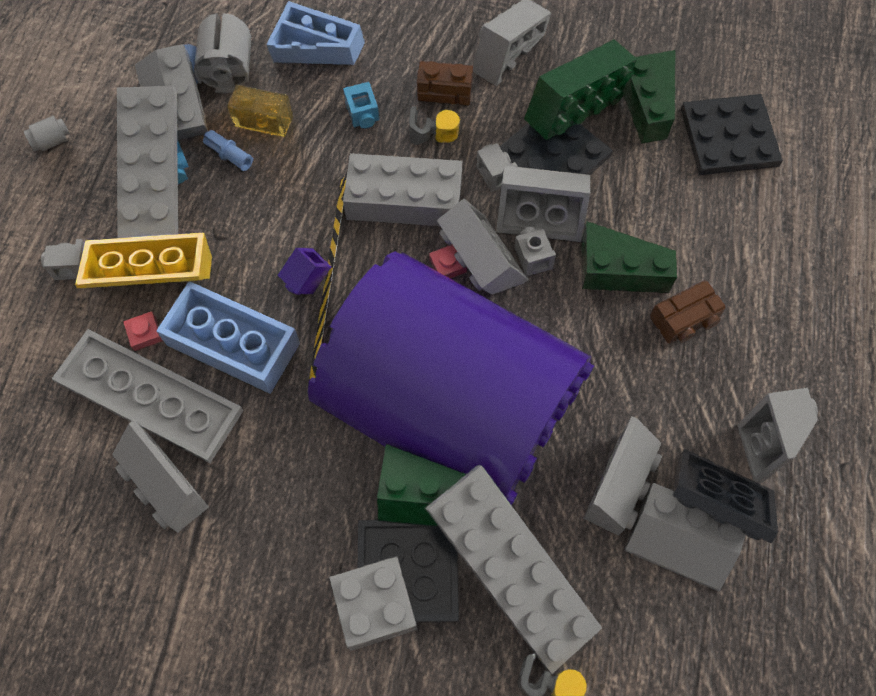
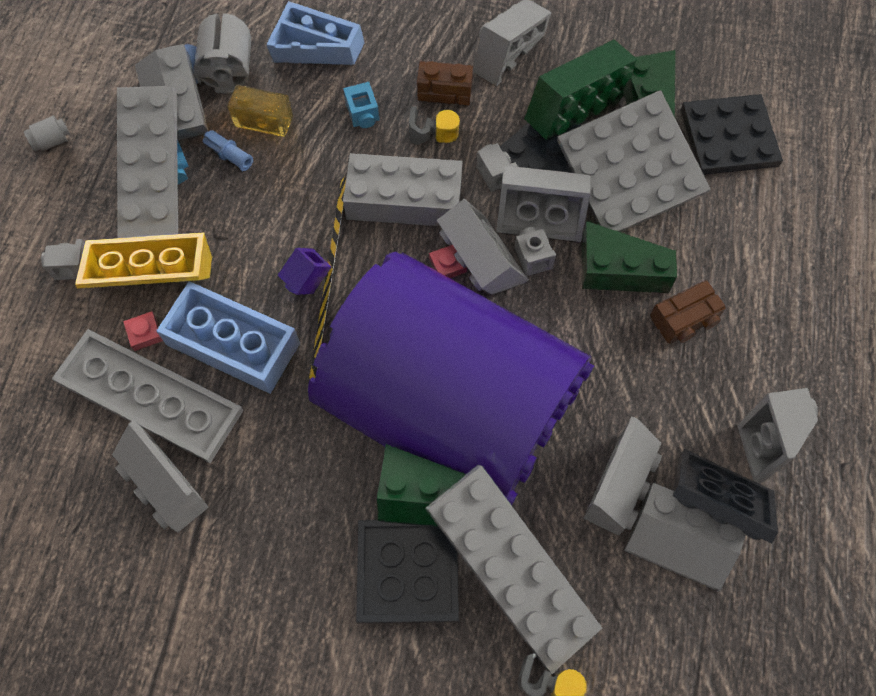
(373, 603): light grey brick -> none
(634, 163): none -> light grey plate

